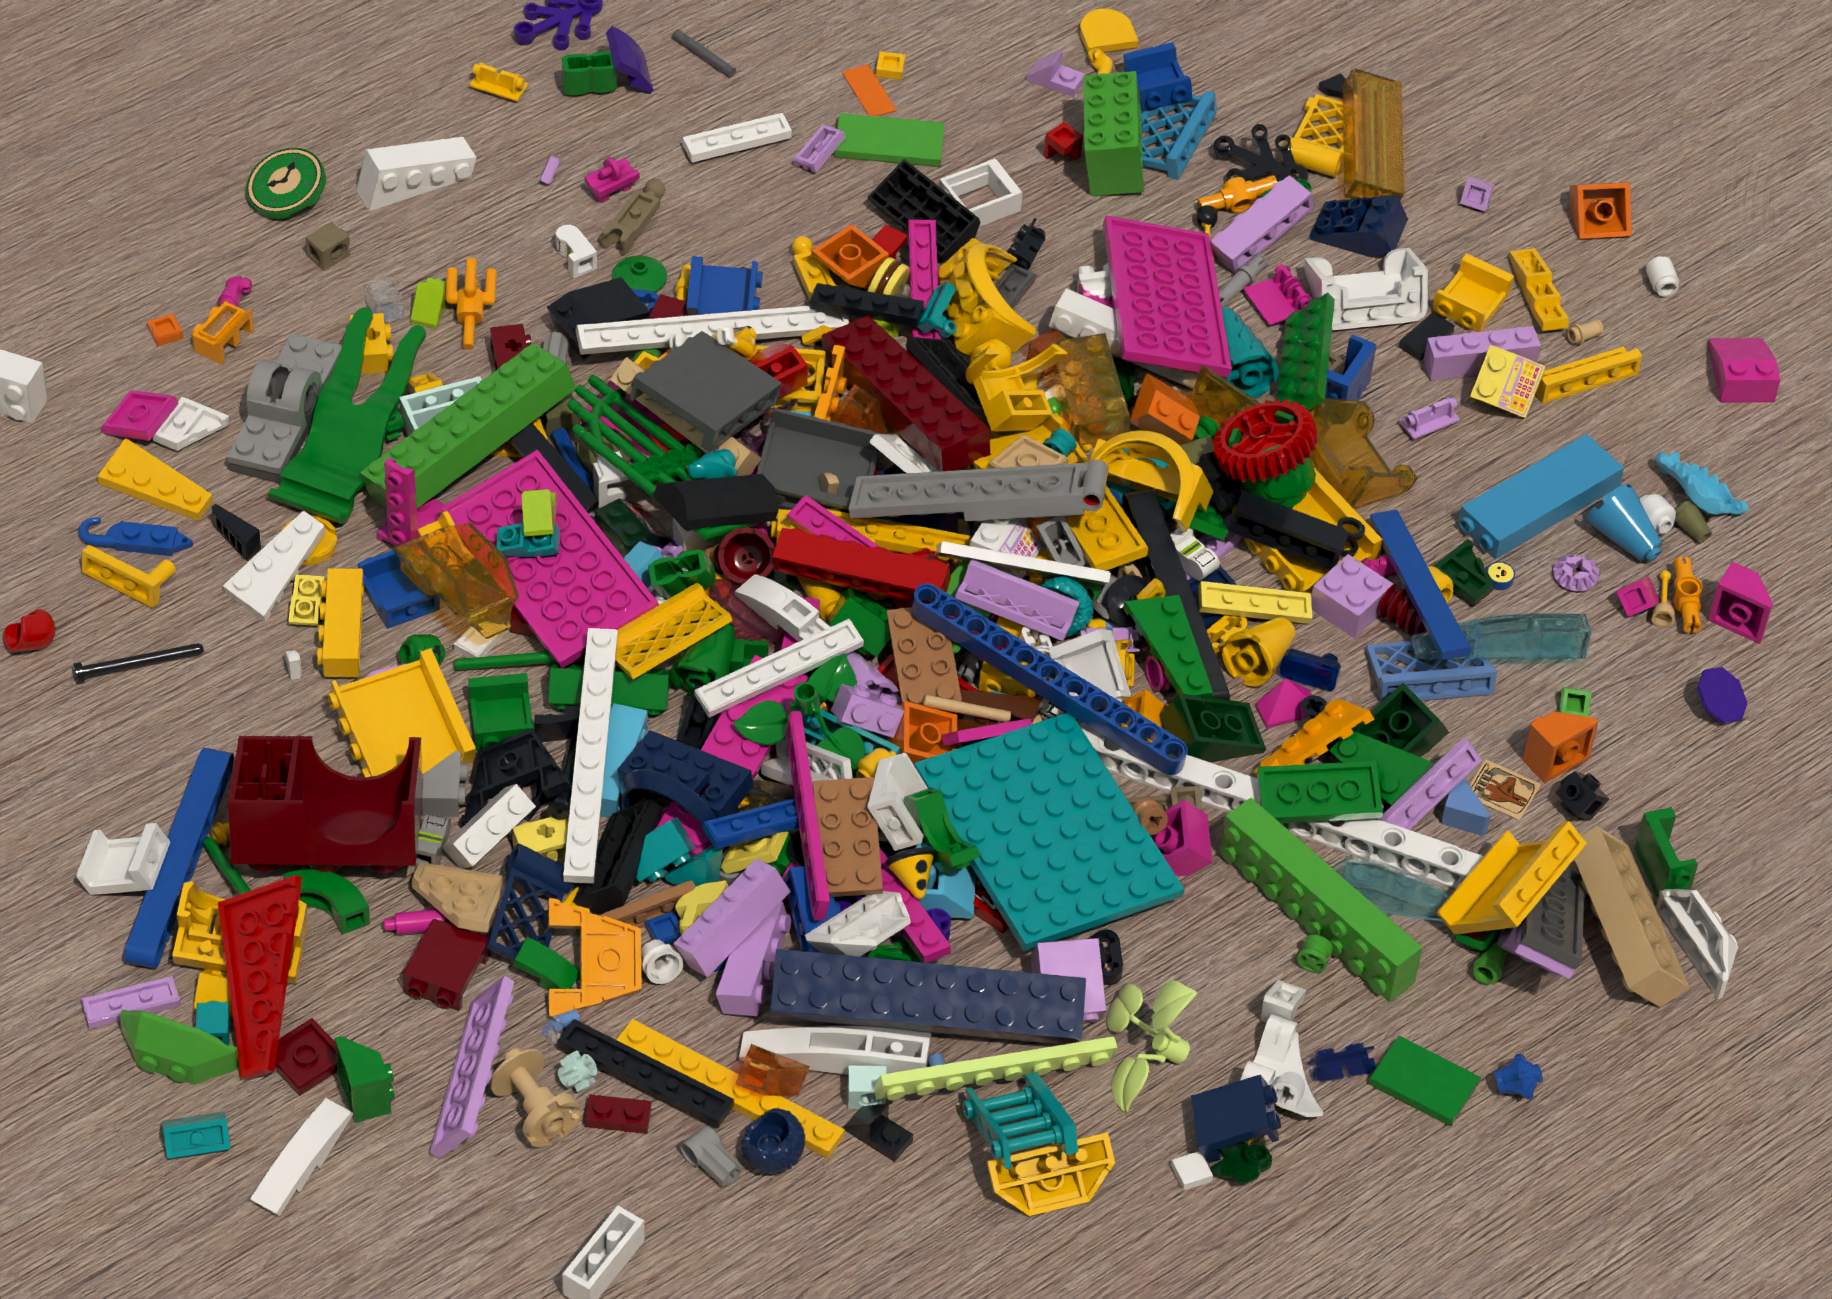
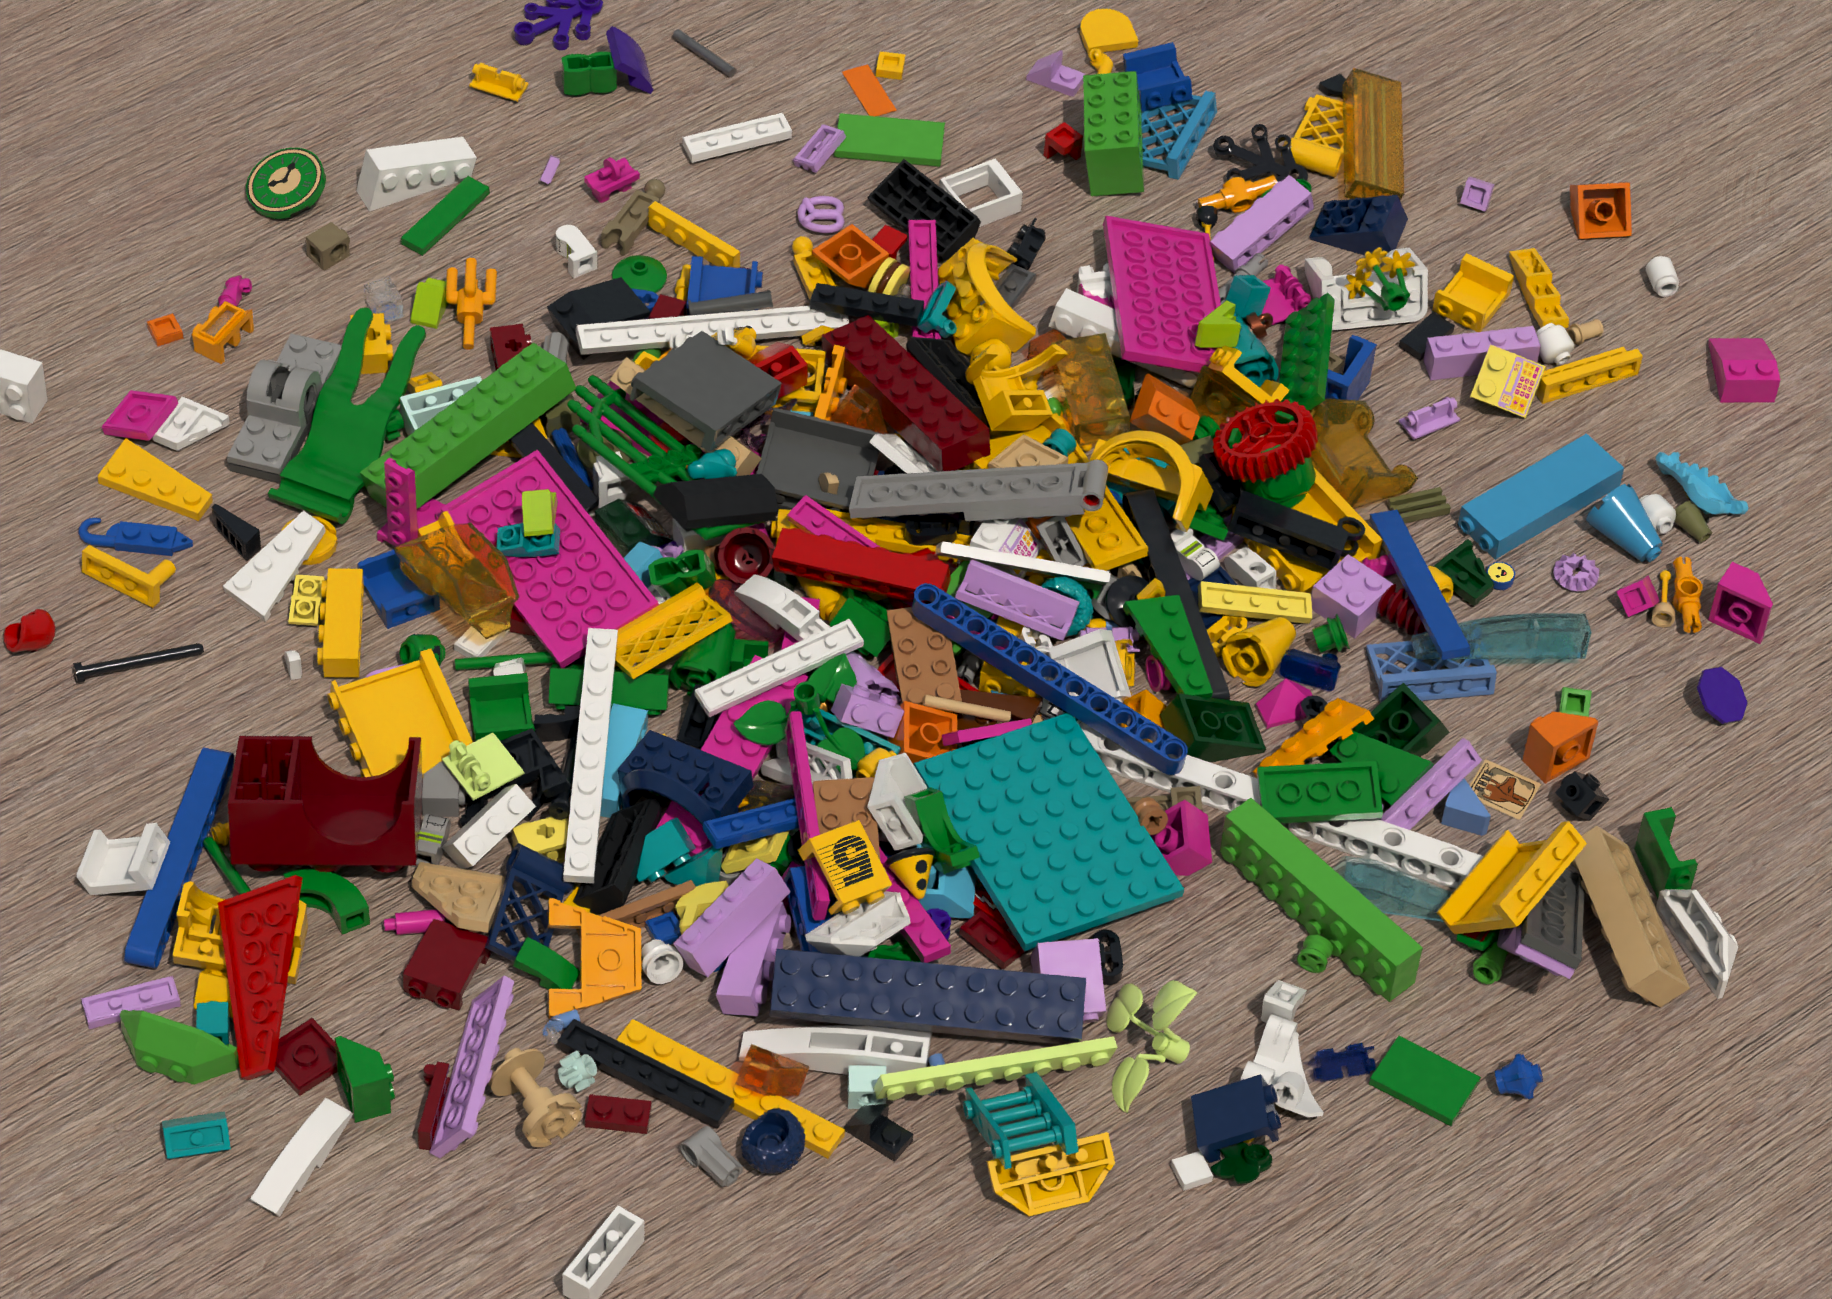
(437, 1079): none -> dark red hinge
(445, 215): none -> green tile
(481, 765): none -> yellowish green hinge
(508, 667): none -> white tile
(692, 237): none -> yellow plate
(732, 304): none -> dark grey pin
(821, 214): none -> lavender piece
(848, 866): none -> yellow panel
(931, 530): none -> black beam
(991, 939): none -> dark red plate
(1219, 328): none -> lime slope
(1223, 364): none -> yellow panel
(1248, 295): none -> teal brick
(1250, 569): none -> white leg
(1256, 326): none -> copper tile
(1331, 635): none -> green piece
(1392, 295): none -> plant
(1417, 501): none -> olive tile
(1555, 344): none -> white head

